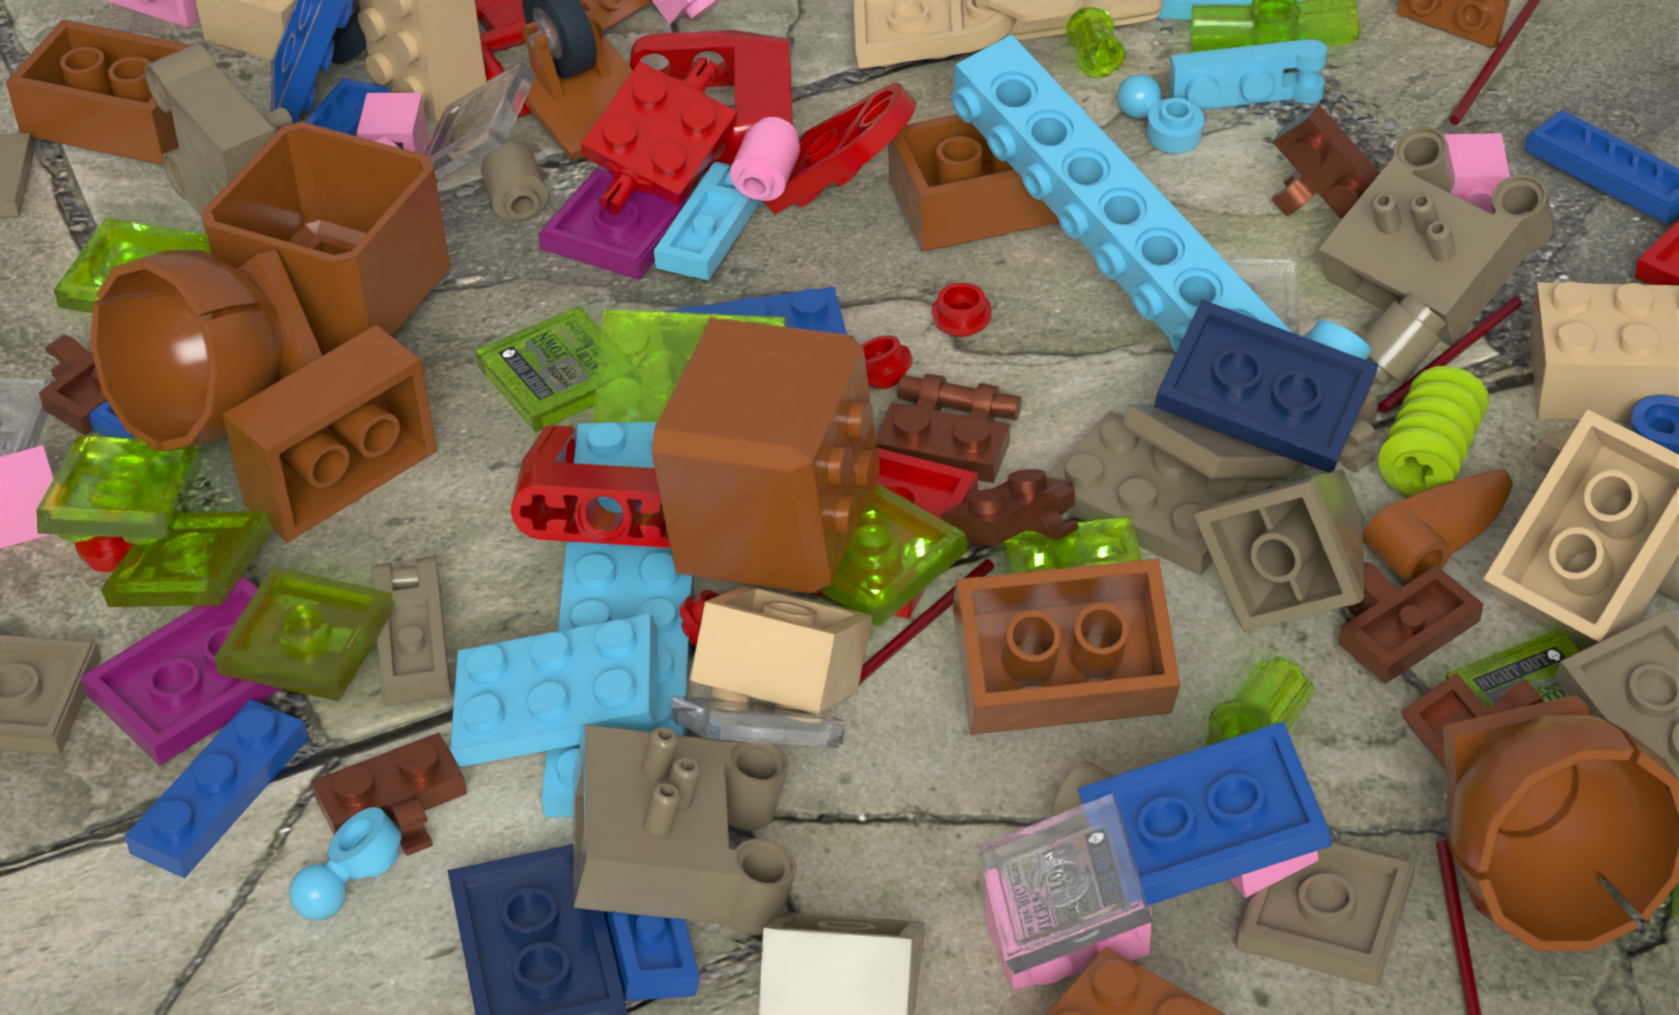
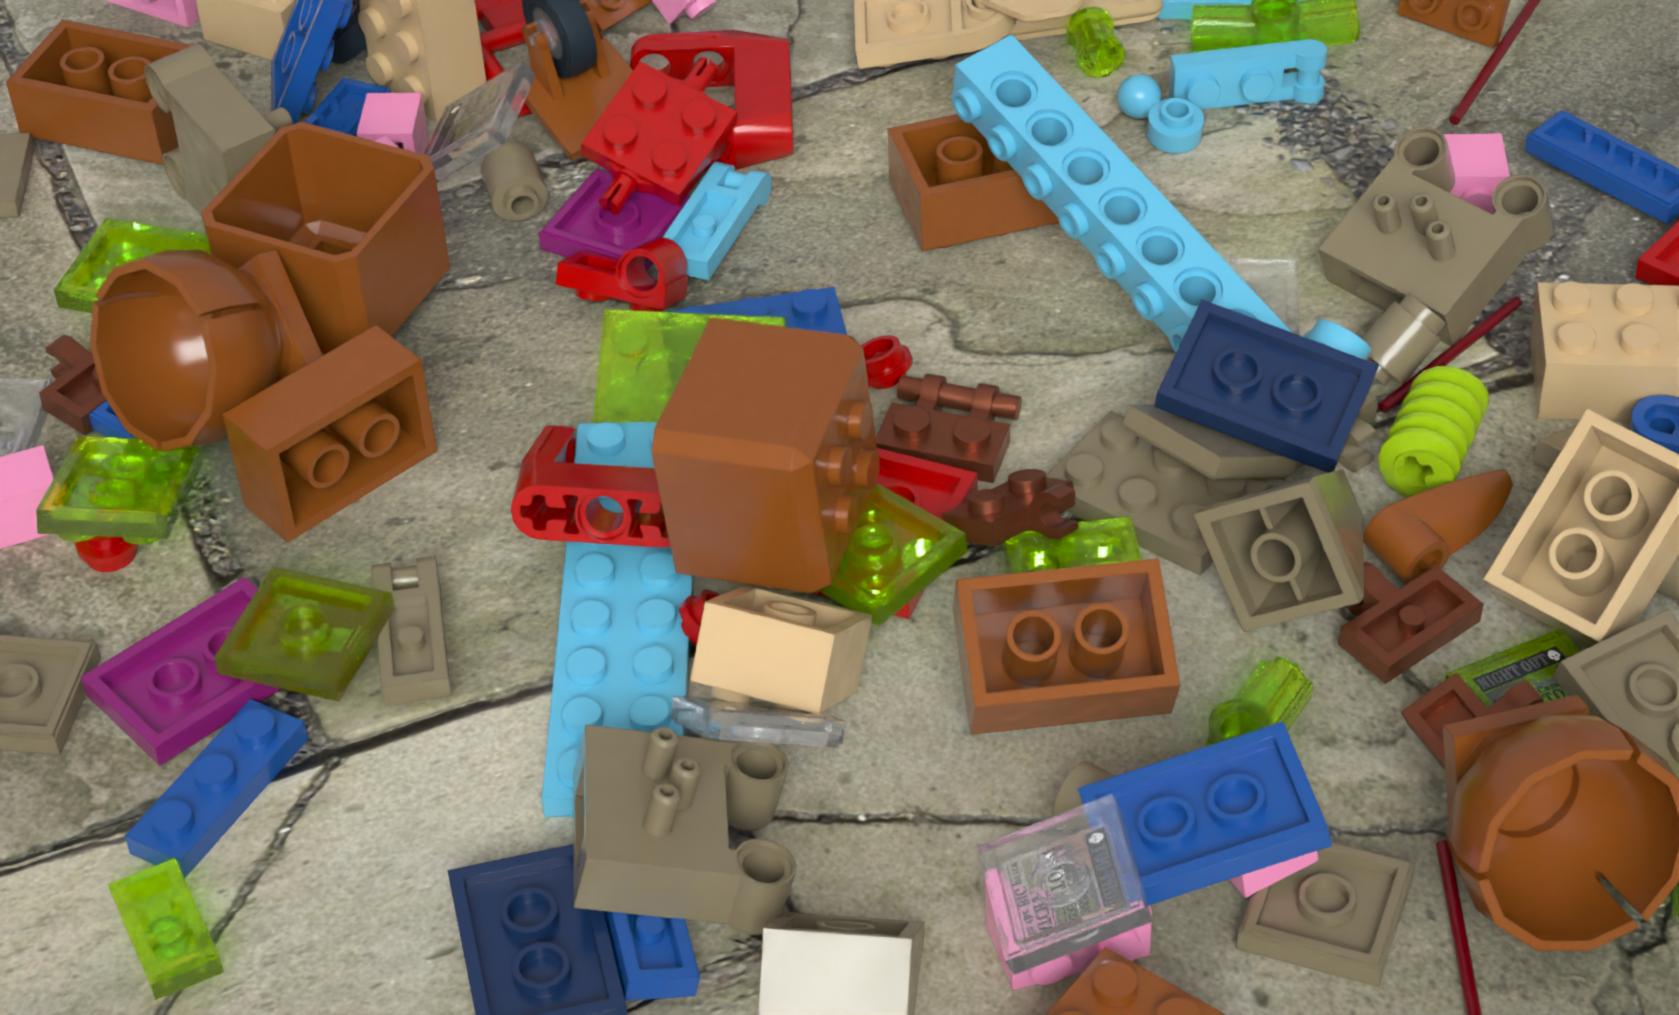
(165, 928): none -> clear neon green plate
(192, 566): clear neon green tile -> none
(359, 849): medium azure plate -> none
(399, 784): copper plate -> none
(547, 368): clear neon green tile -> none
(547, 686): medium azure plate -> none
(625, 279): none -> red plate
(765, 159): bright pink brick -> none
(844, 143): red plate -> none
(918, 625): dark red axle -> none
(961, 310): red plate -> none
(1324, 163): copper plate -> none

